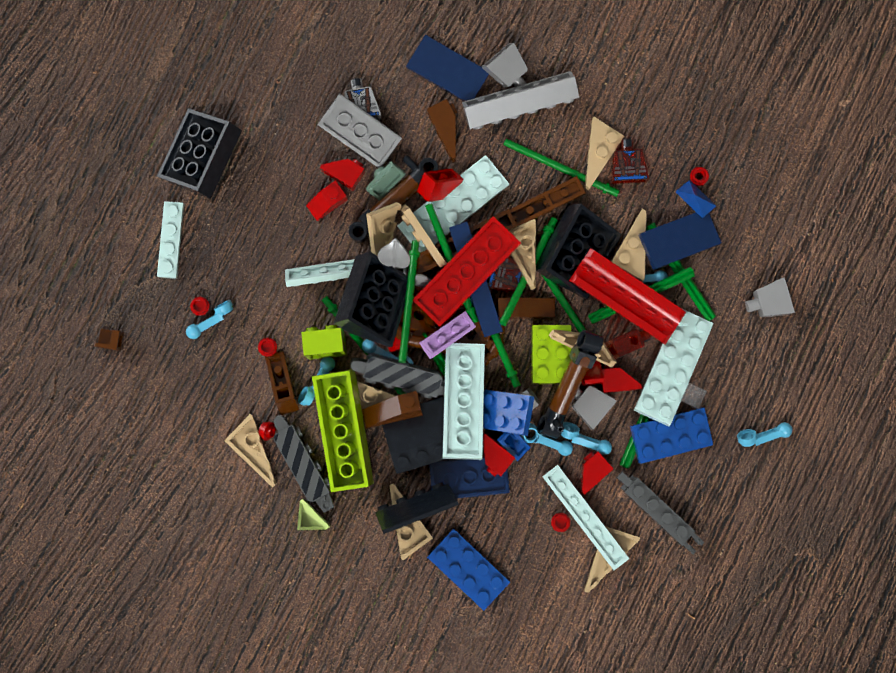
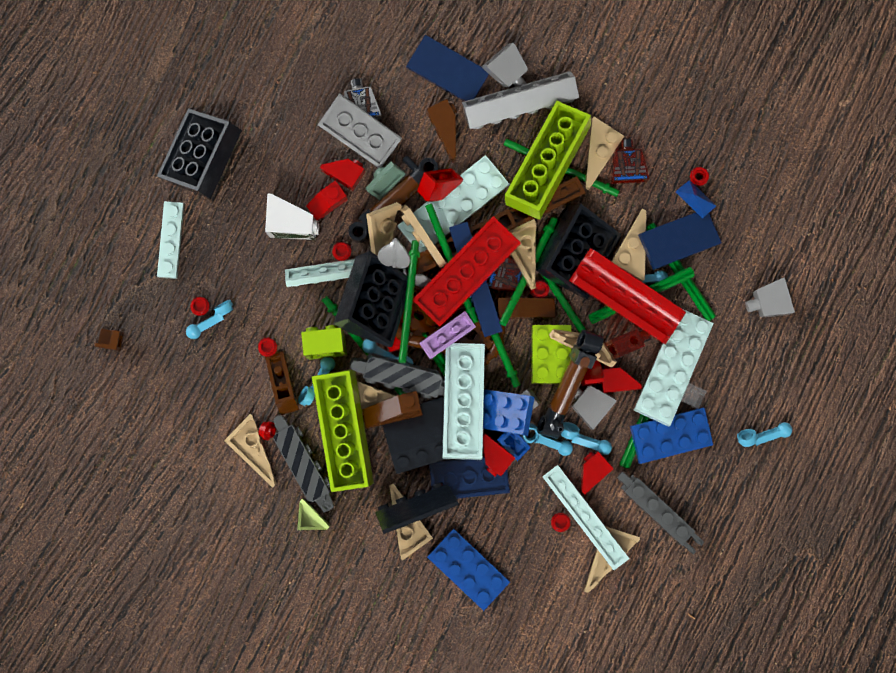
(289, 221): none -> white slope
(341, 251): none -> red plate
(541, 289): none -> red plate
(548, 160): none -> lime brick

